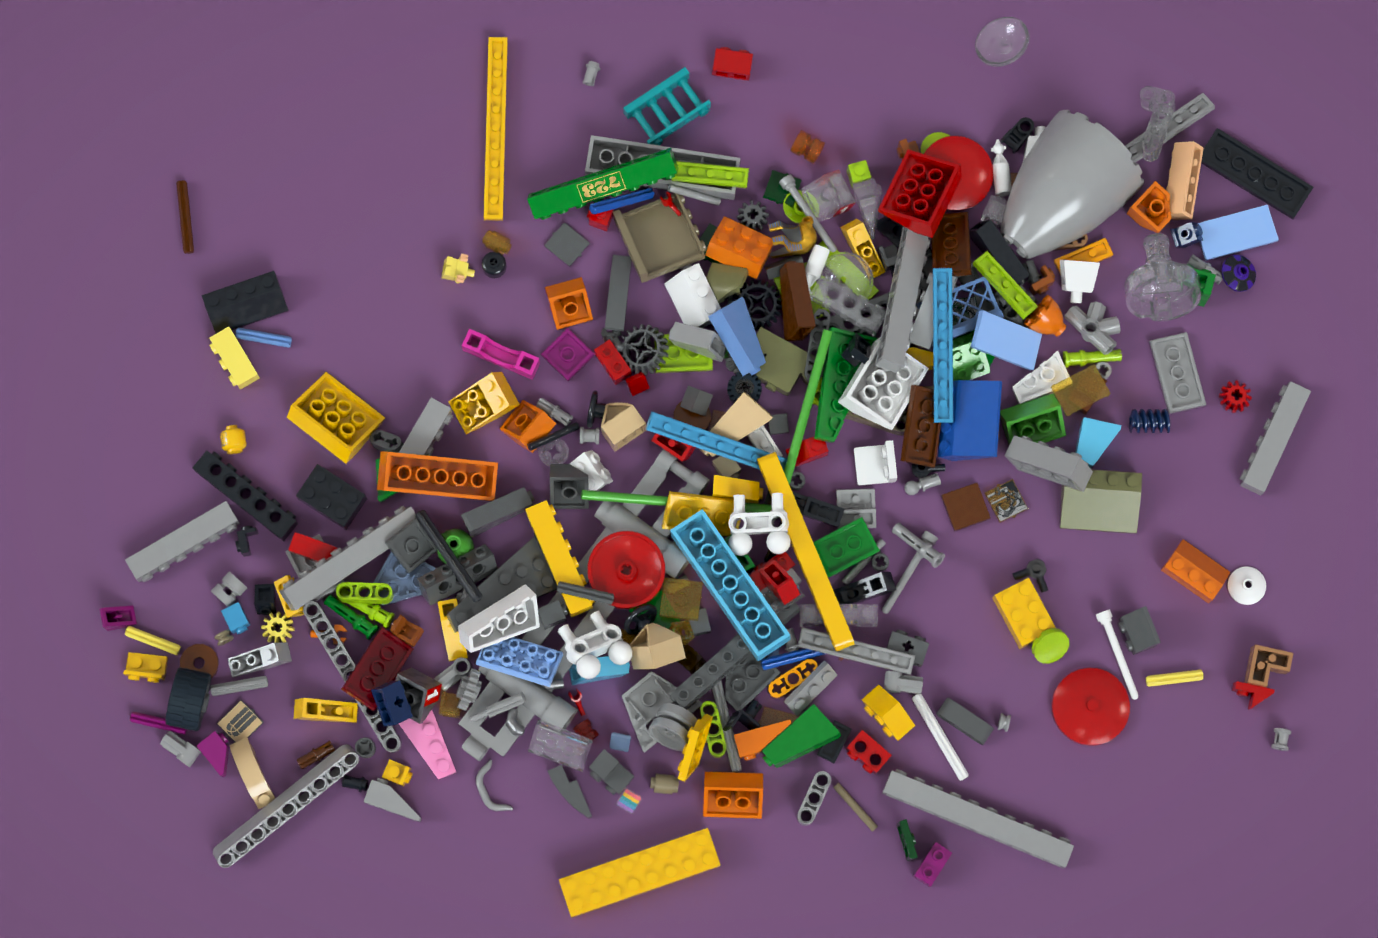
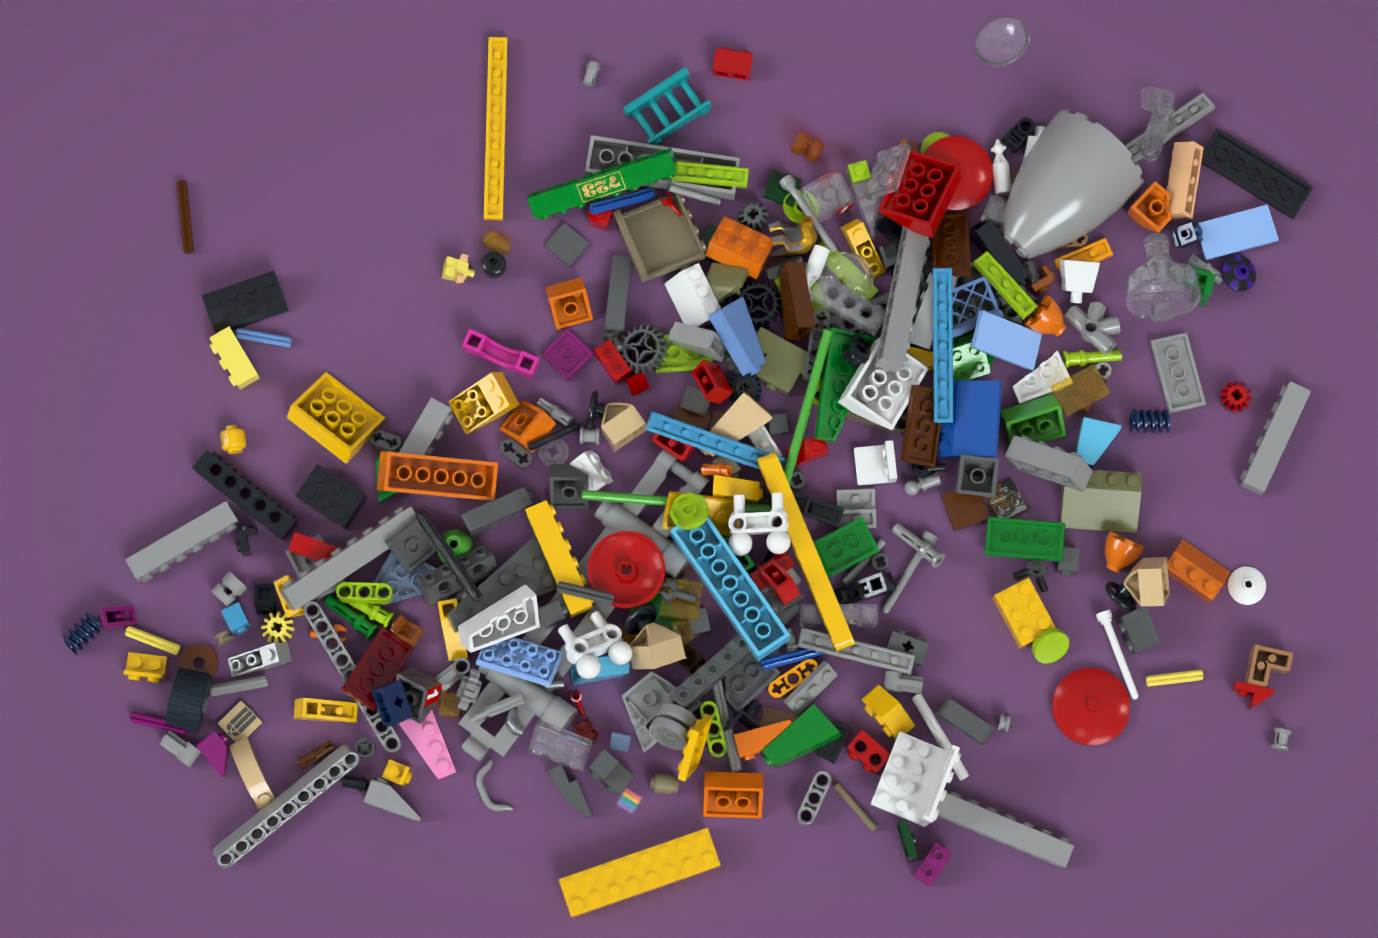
(82, 633): none -> dark blue piece
(518, 450): none -> dark grey beam
(676, 593): none -> dark grey bar
(689, 511): none -> lime tile
(712, 382): none -> red brick
(719, 469): none -> orange pin
(887, 171): none -> clear plate
(915, 779): none -> white bracket
(976, 476): none -> dark grey slope
(1025, 539): none -> green tile
(1069, 561): none -> dark grey brick
(1121, 552): none -> orange piece
(1145, 582): none -> tan piece

